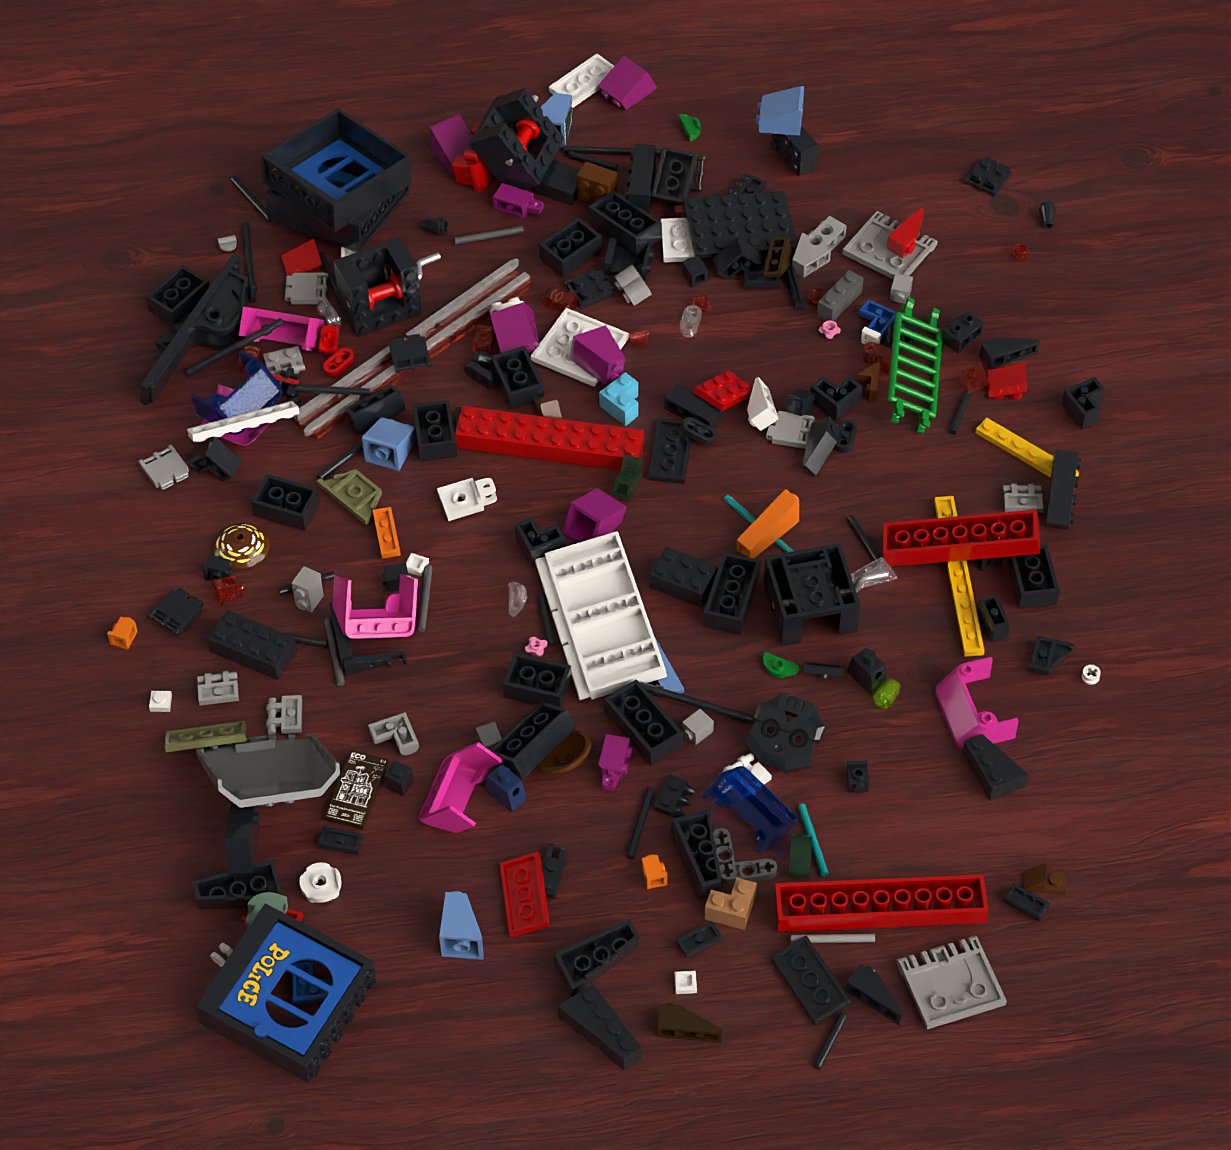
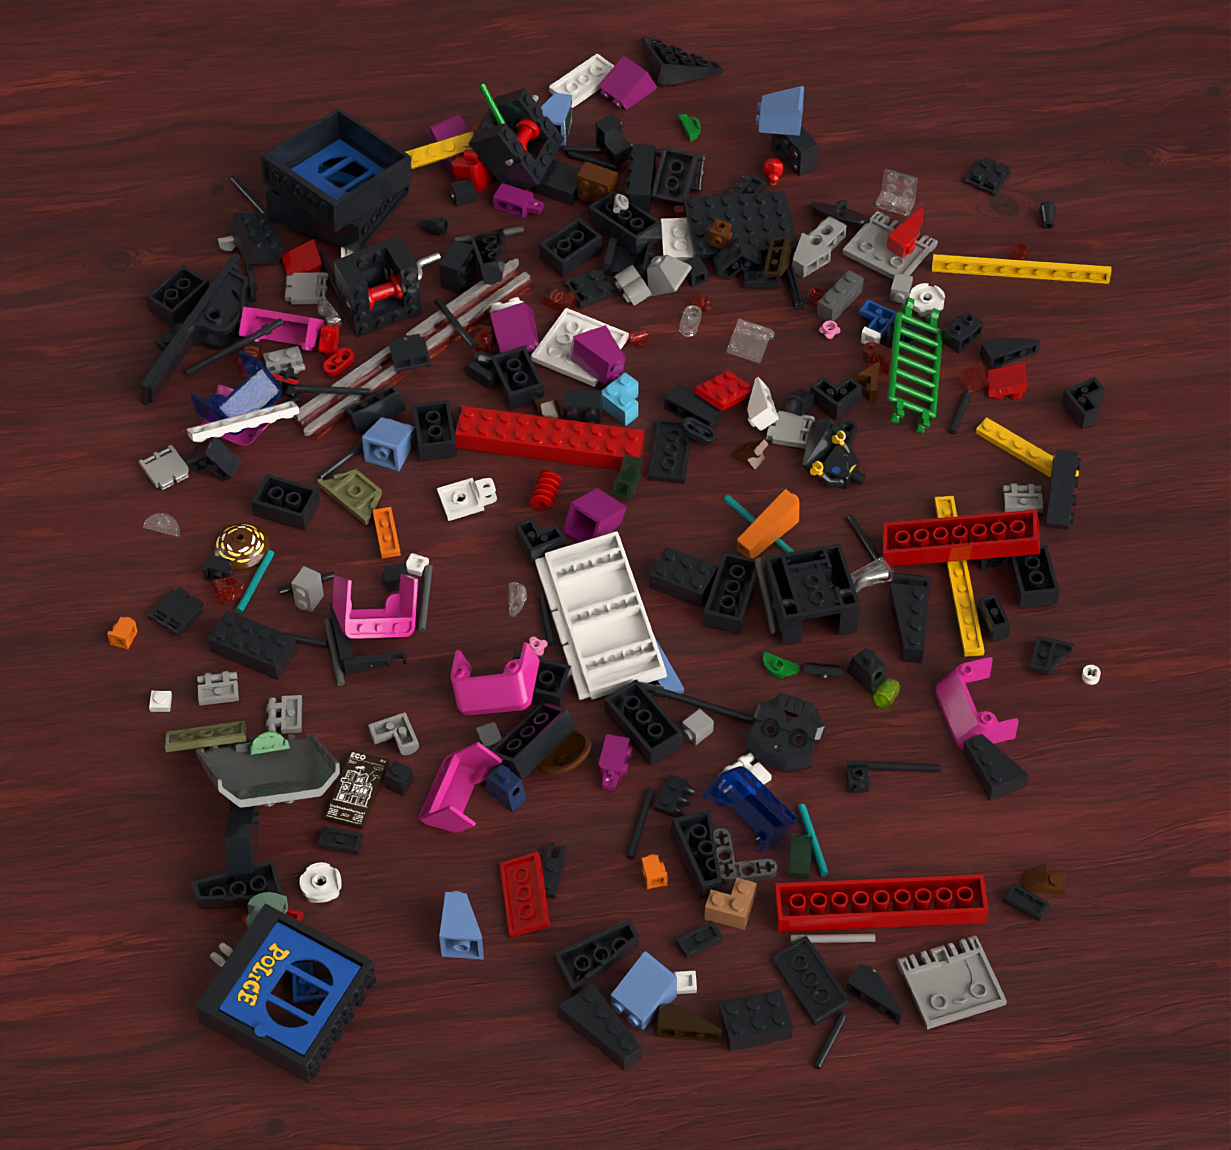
(162, 523): none -> clear plate
(255, 581): none -> teal bar
(256, 238): none -> black brick
(267, 743): none -> plate
(440, 150): none -> yellow plate
(456, 324): none -> black bar
(457, 267): none -> black brick
(463, 192): none -> black brick
(490, 254): none -> black wedge
(491, 103): none -> green bar
(495, 692): none -> dark pink windscreen
(545, 490): none -> red piece
(582, 405): none -> black brick
(611, 141): none -> black brick
(620, 203): none -> light grey plate
(643, 991): none -> medium blue slope
(666, 274): none -> light grey slope
(674, 65): none -> black slope
(719, 233): none -> reddish brown brick
(749, 340): none -> clear bracket
(751, 453): none -> reddish brown slope
(755, 1020): none -> black brick
(766, 596): none -> dark grey bar
(773, 169): none -> red animal
(839, 211): none -> black shield
(840, 467): none -> black torso
(897, 192): none -> clear bracket
(904, 766): none -> black bar
(910, 579): none -> black plate
(910, 615): none -> black wedge
(925, 307): none -> white plate
(1021, 269): none -> yellow plate

